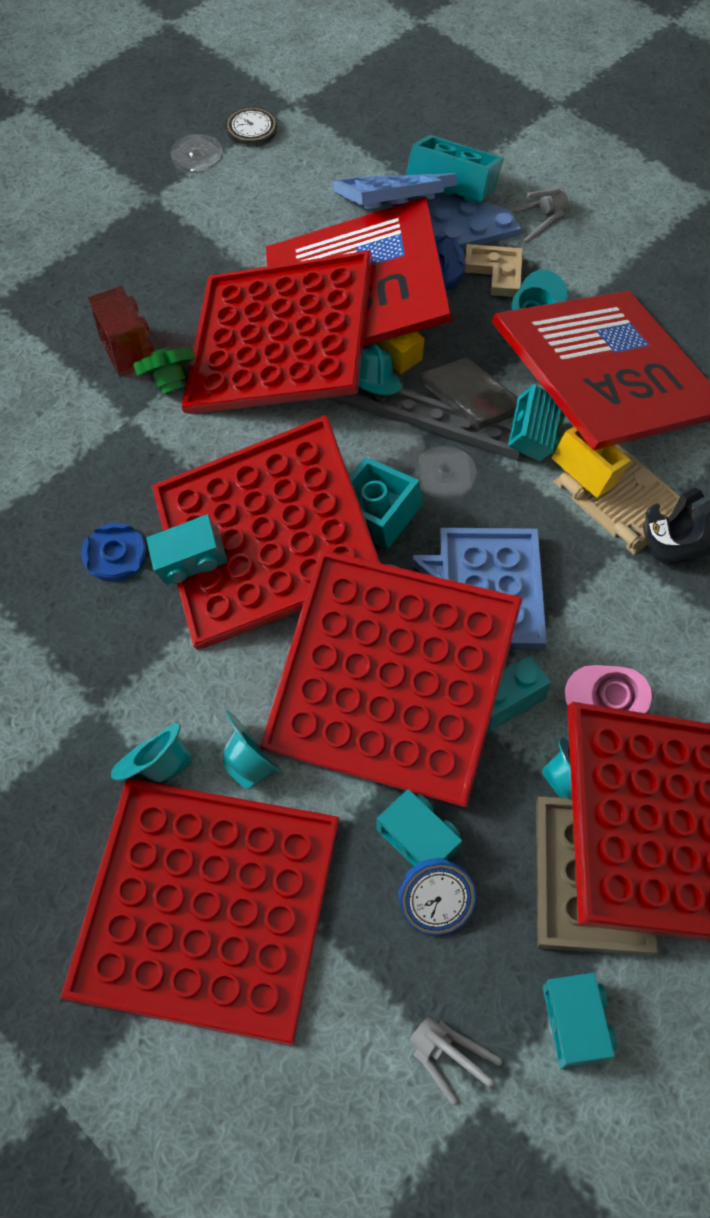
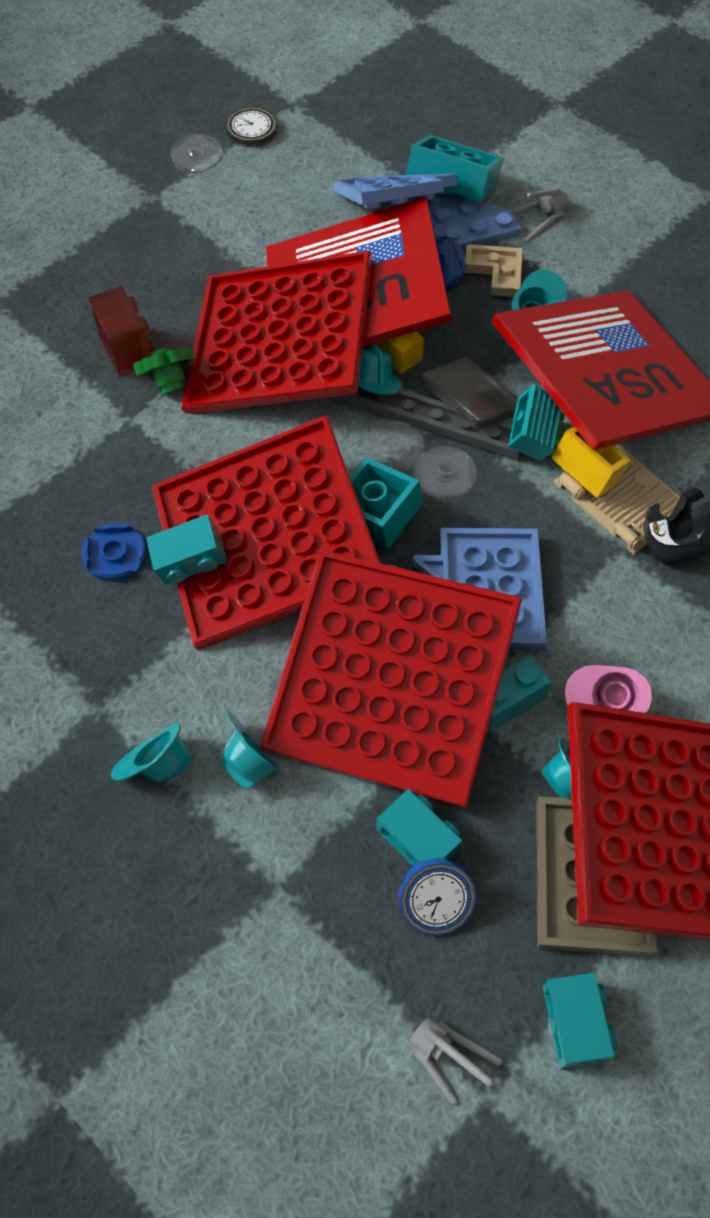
(204, 912): red tile -> none

